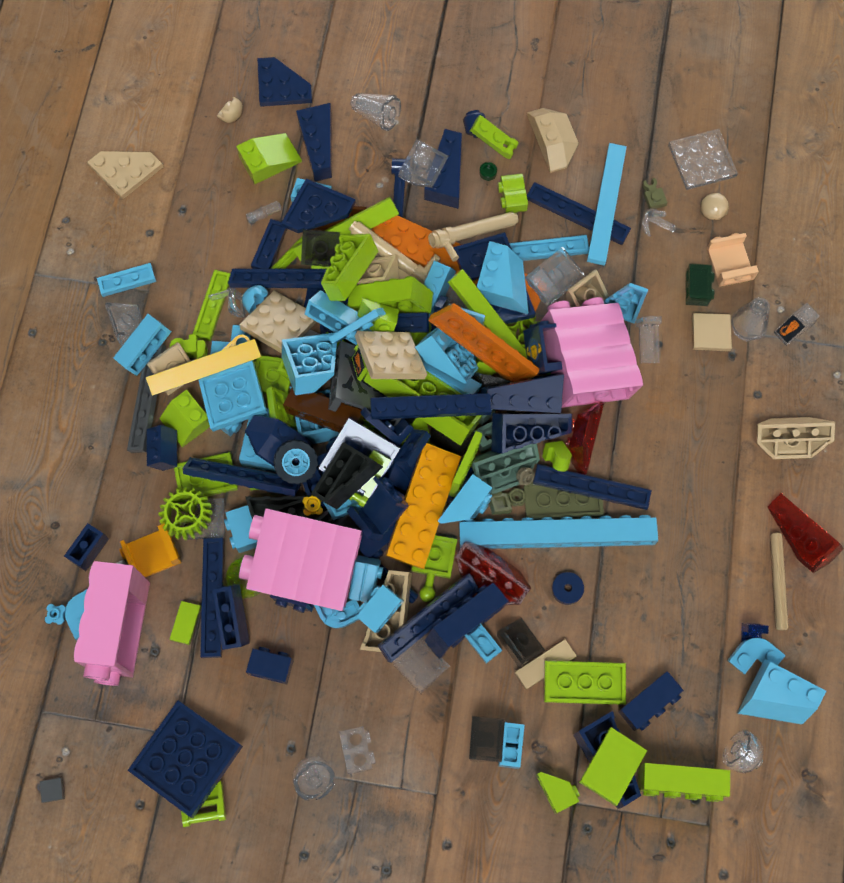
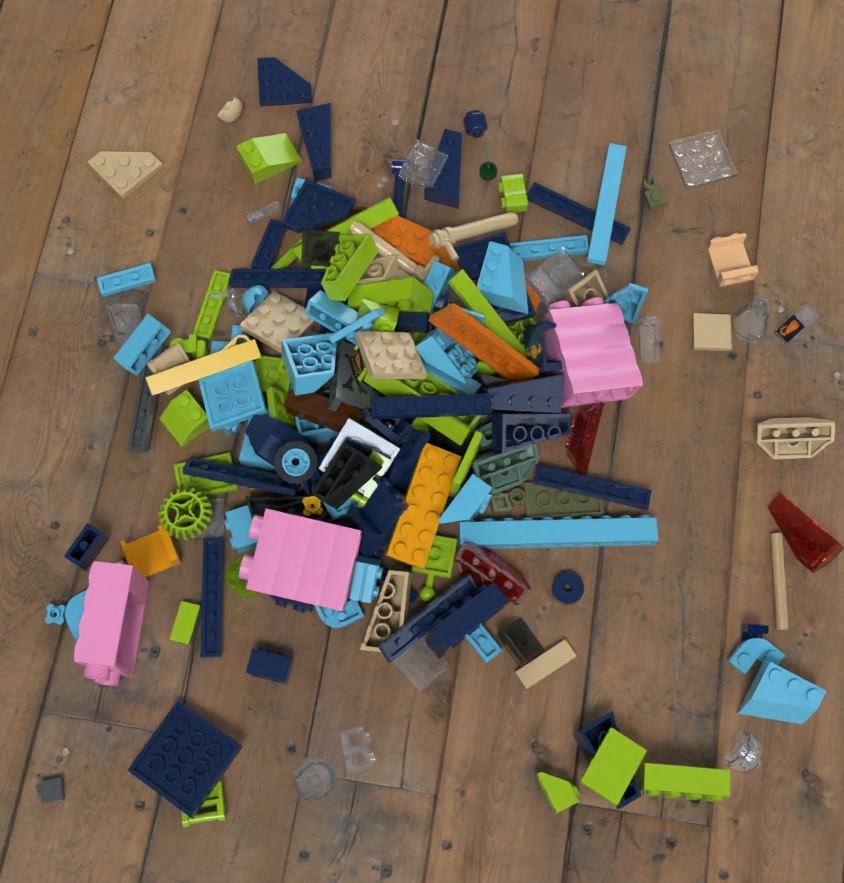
(161, 448): dark blue brick -> none
(231, 616): dark blue brick -> none
(377, 108): clear cone -> none
(379, 608): medium azure brick -> none
(486, 739): clear smoke slope -> none
(494, 137): lime plate -> none
(512, 745): medium azure brick -> none
(525, 476): dark tan plate -> none
(554, 137): tan wedge -> none
(558, 455): lime leg -> none
(584, 682): lime tile -> none
(651, 215): clear piece -> none
(651, 702): dark blue brick -> none
(699, 285): clear green brick -> none
(714, 206): tan hair -> none

